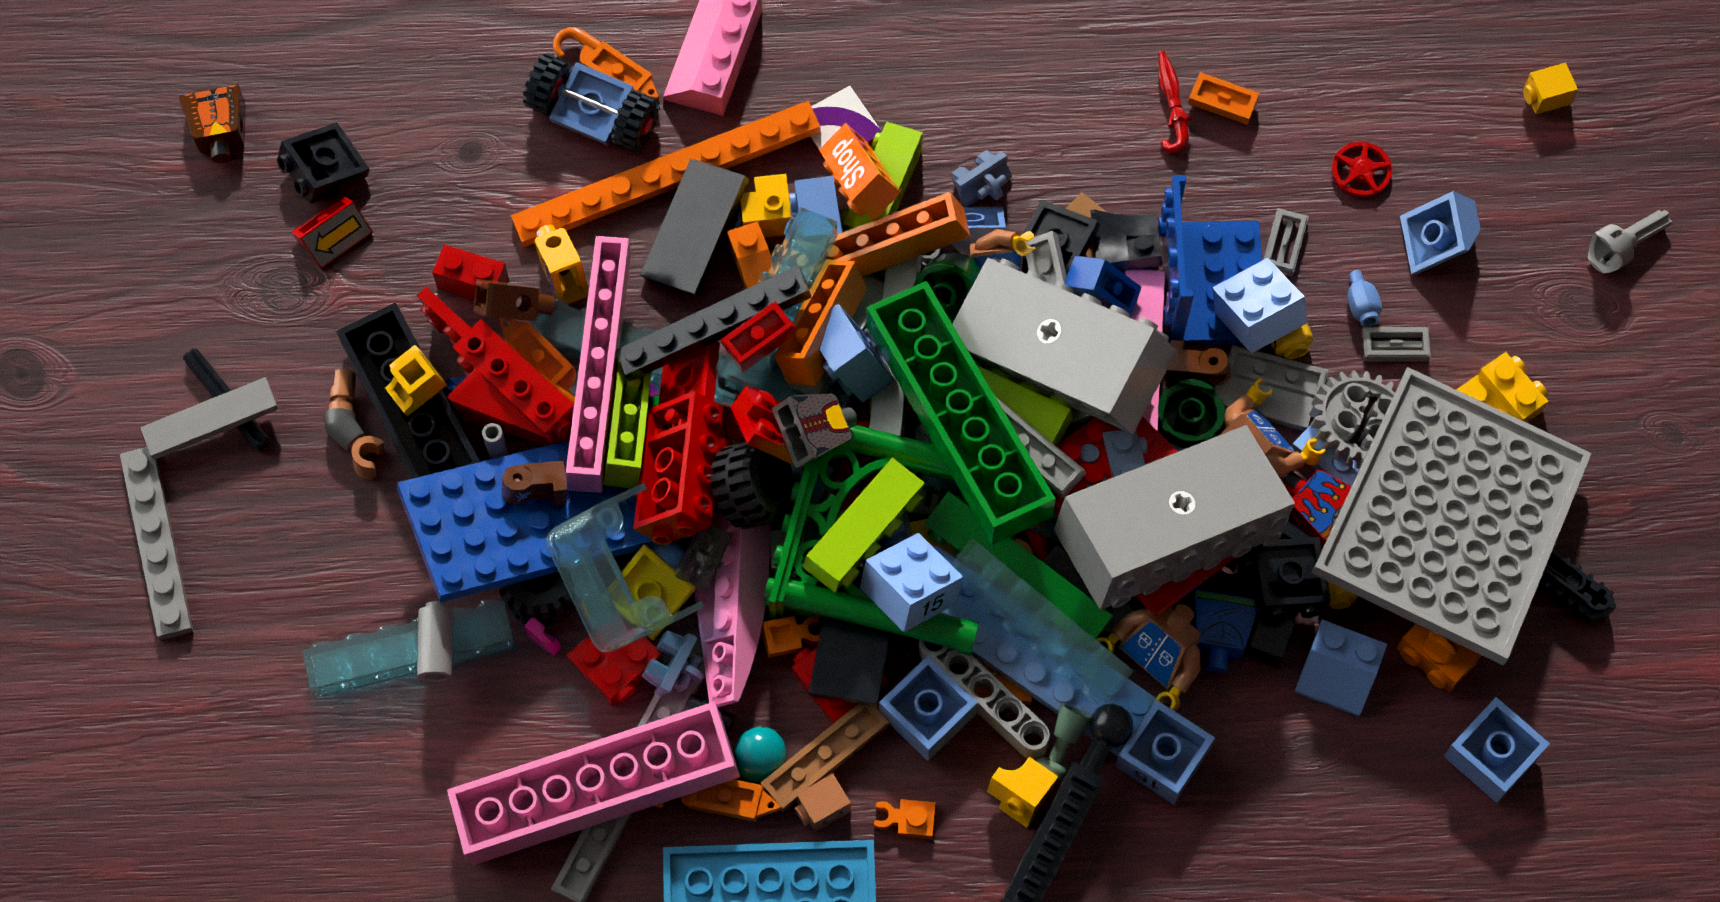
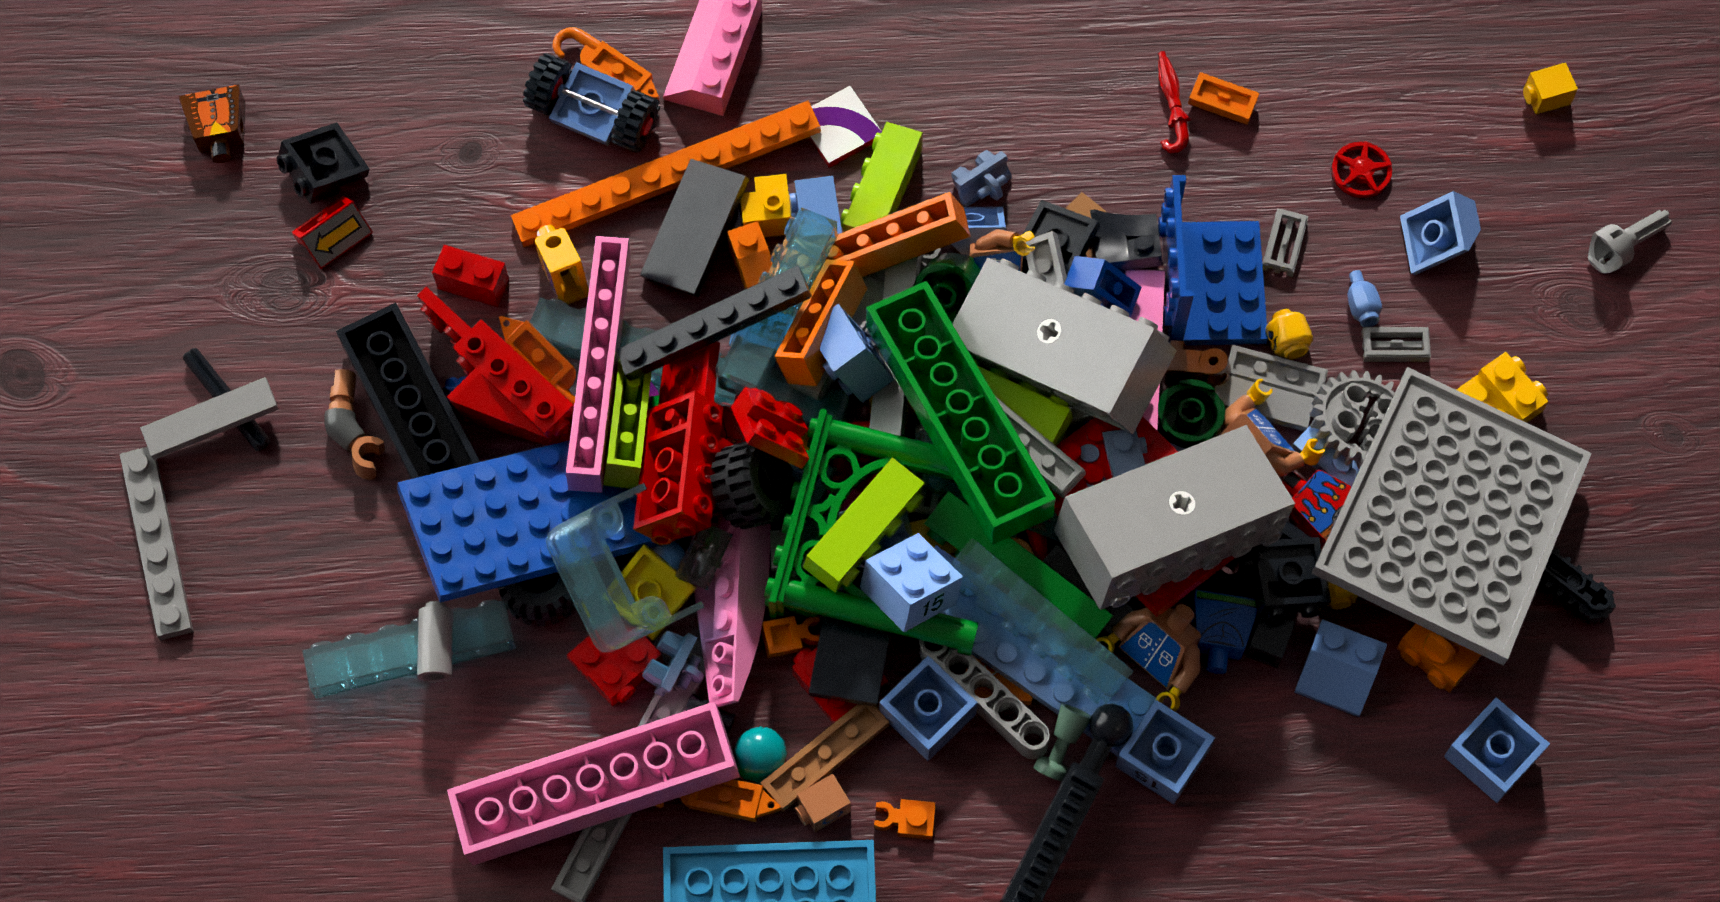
(413, 380): yellow brick -> none
(494, 441): light grey piece -> none
(500, 298): reddish brown torso -> none
(535, 482): reddish brown leg -> none
(536, 633): dark pink tile -> none
(759, 336): red slope -> none
(813, 425): dark grey torso -> none
(858, 173): orange brick -> none
(1022, 790): yellow brick -> none
(1259, 305): light blue brick -> none

